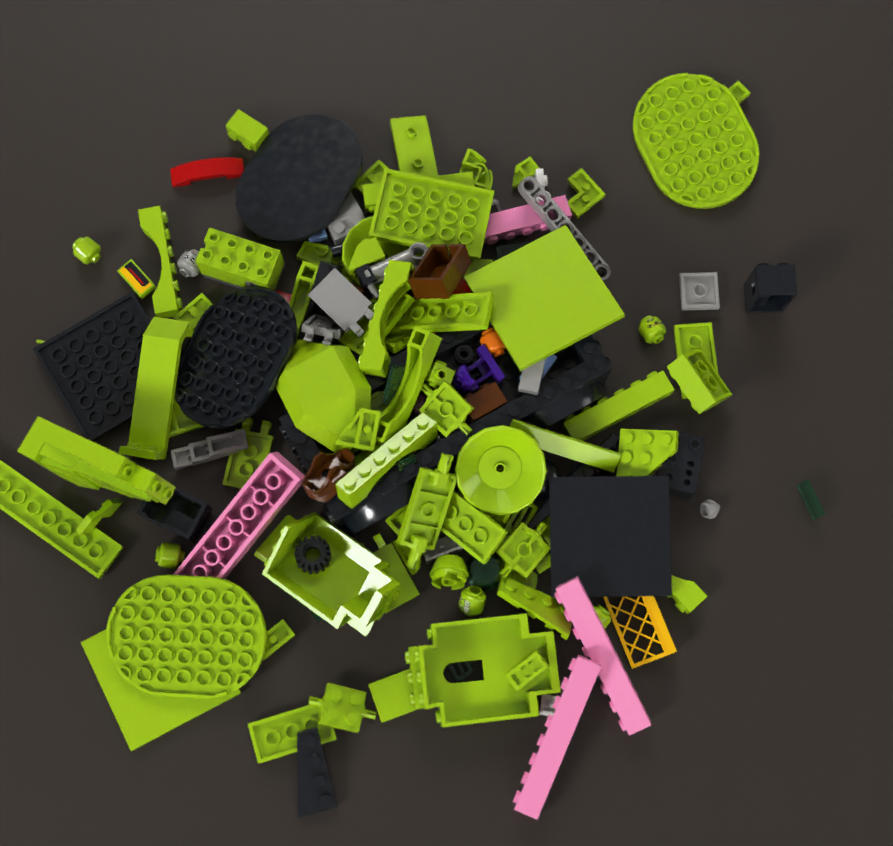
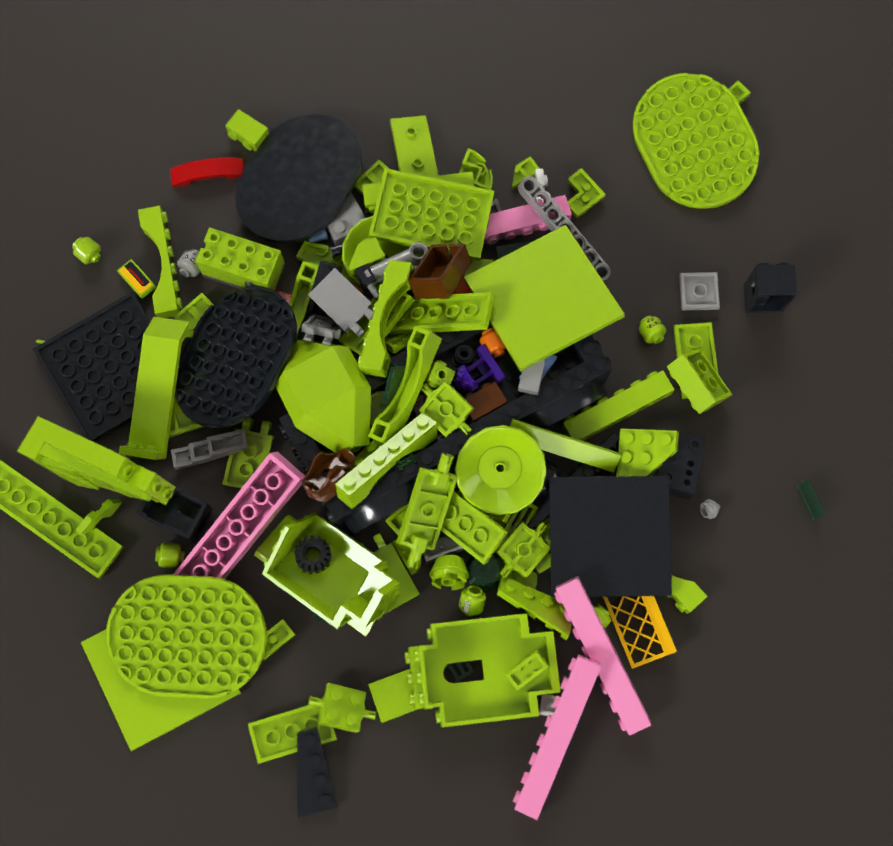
(360, 430): lime wing -> none

